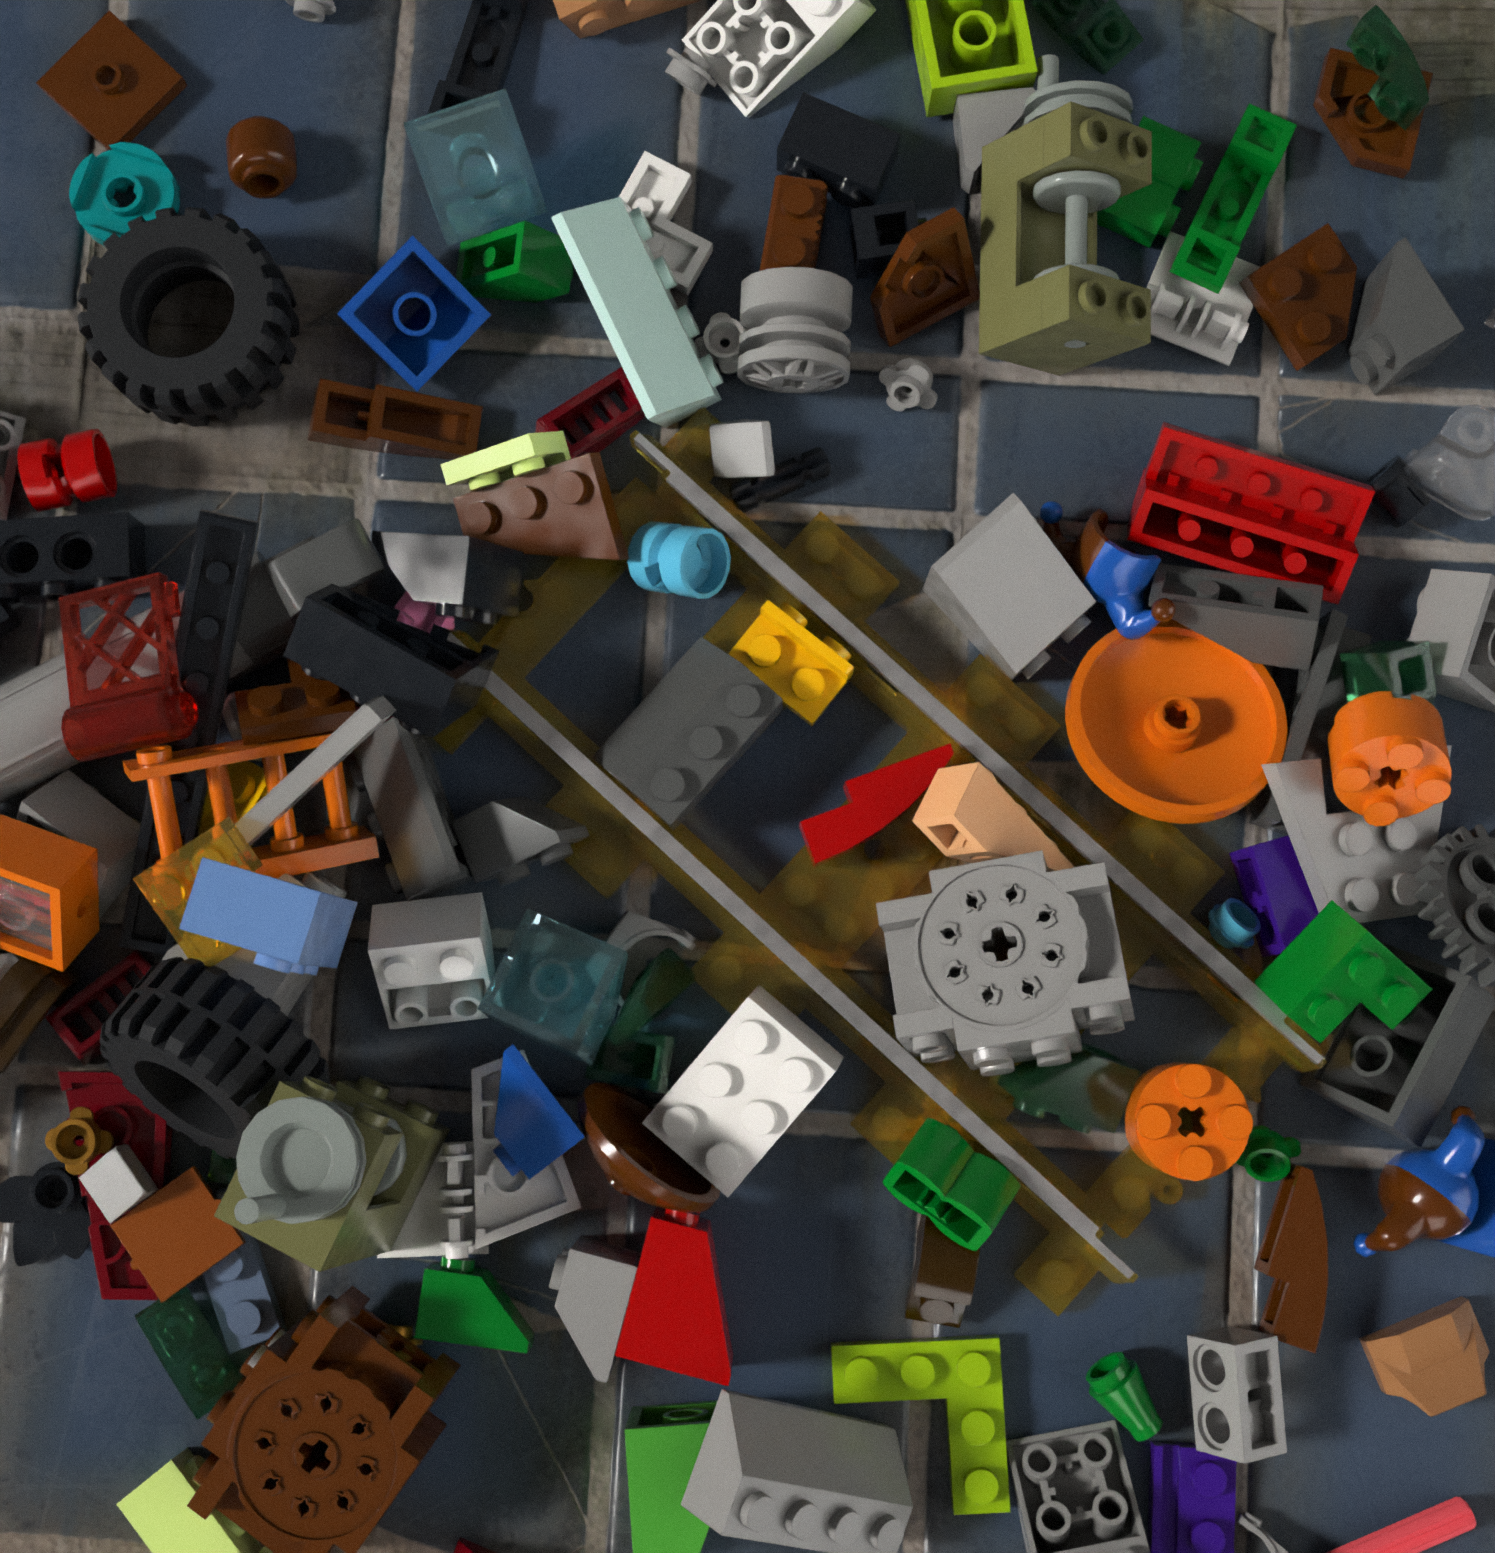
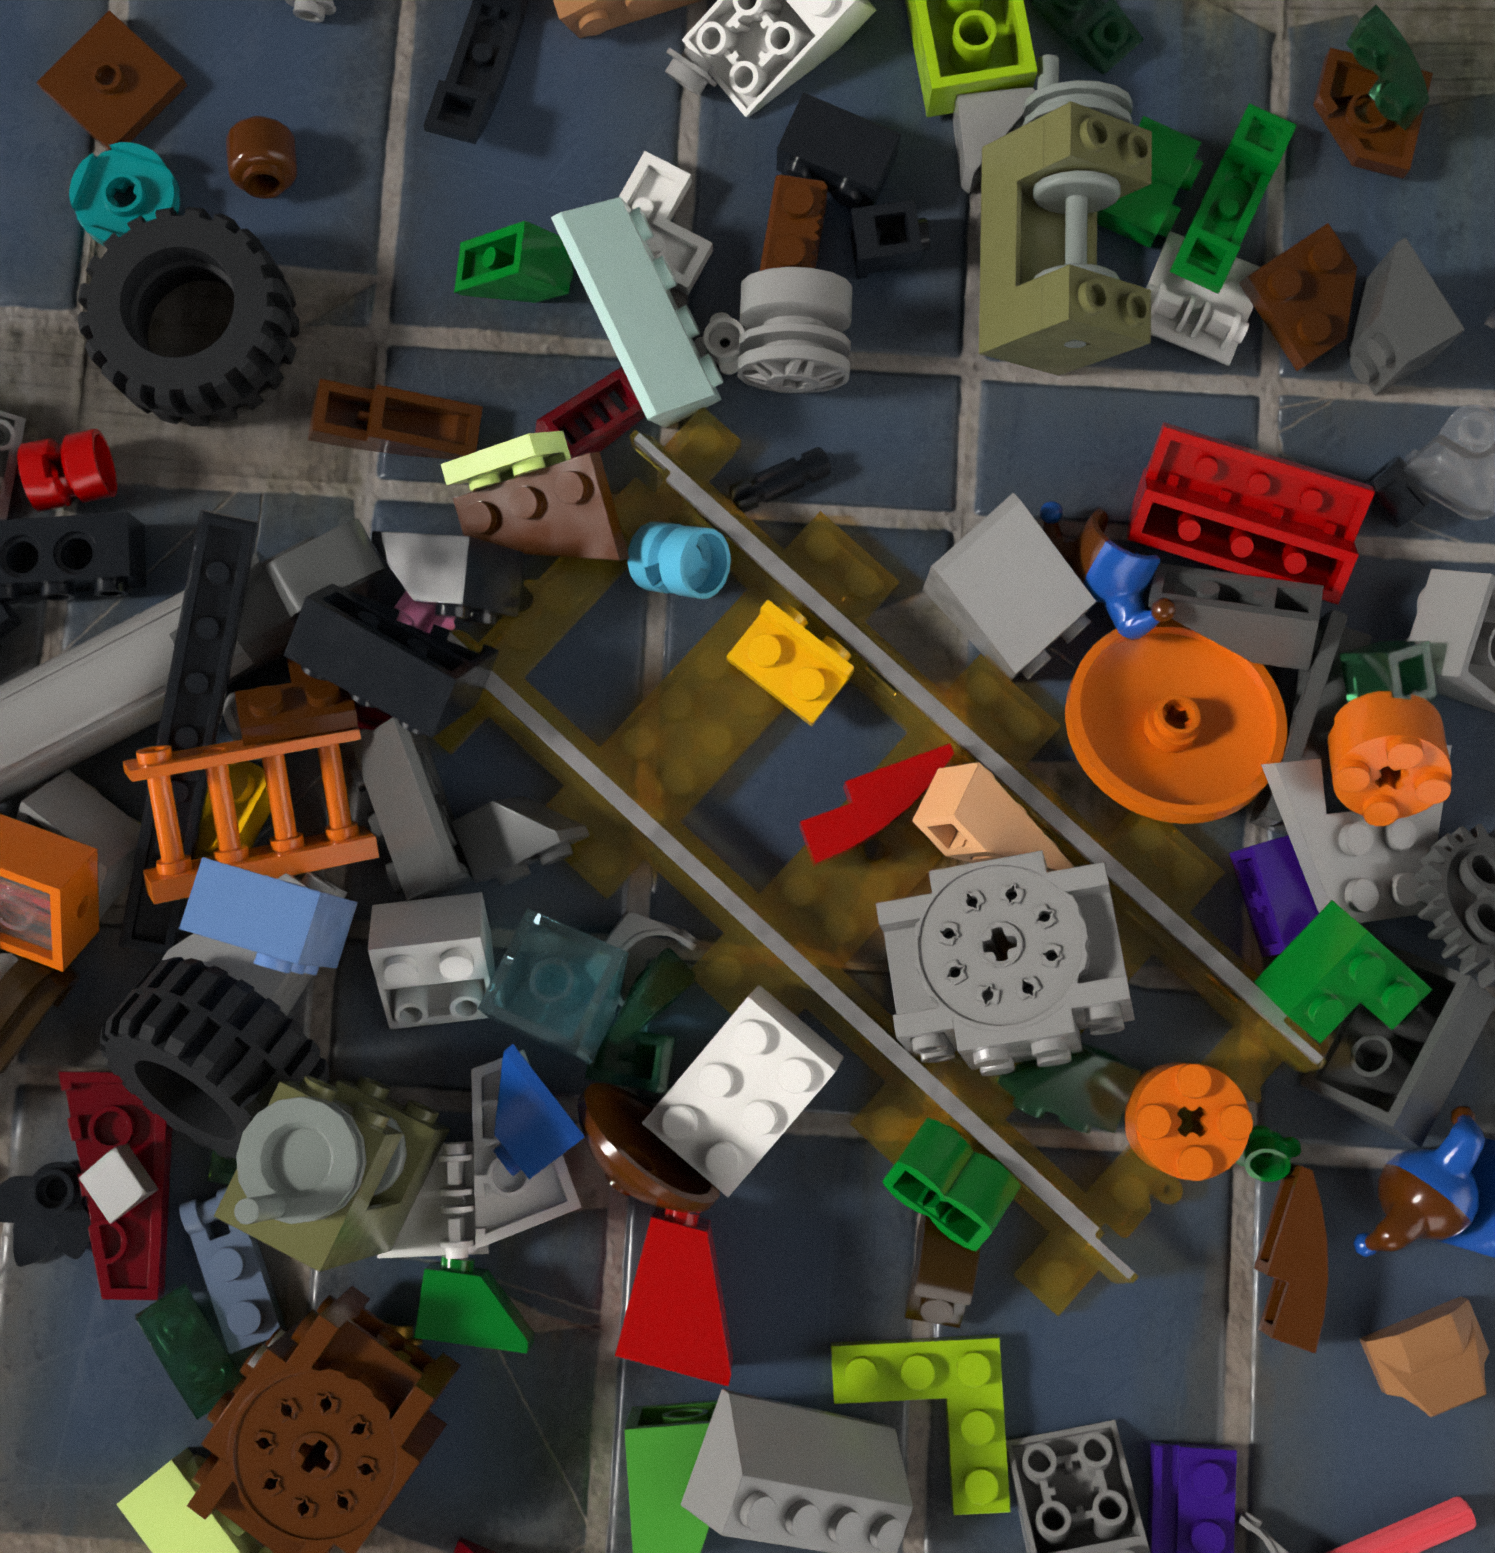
(63, 1146): pearl gold plate -> none
(80, 1004): dark red slope -> none
(130, 712): clear red piece -> none
(172, 878): clear yellow plate -> none
(176, 1234): dark orange piece -> none
(314, 768): light grey tile -> none
(413, 314): blue slope -> none
(475, 167): clear light blue slope -> none
(593, 1298): light grey slope -> none
(689, 731): dark grey slope -> none
(742, 448): light grey slope -> none
(914, 375): light grey plate -> none
(925, 278): reddish brown plate -> none
(1122, 1392): green cone -> none
(1233, 924): medium azure plate -> none
(1236, 1394): light grey brick -> none

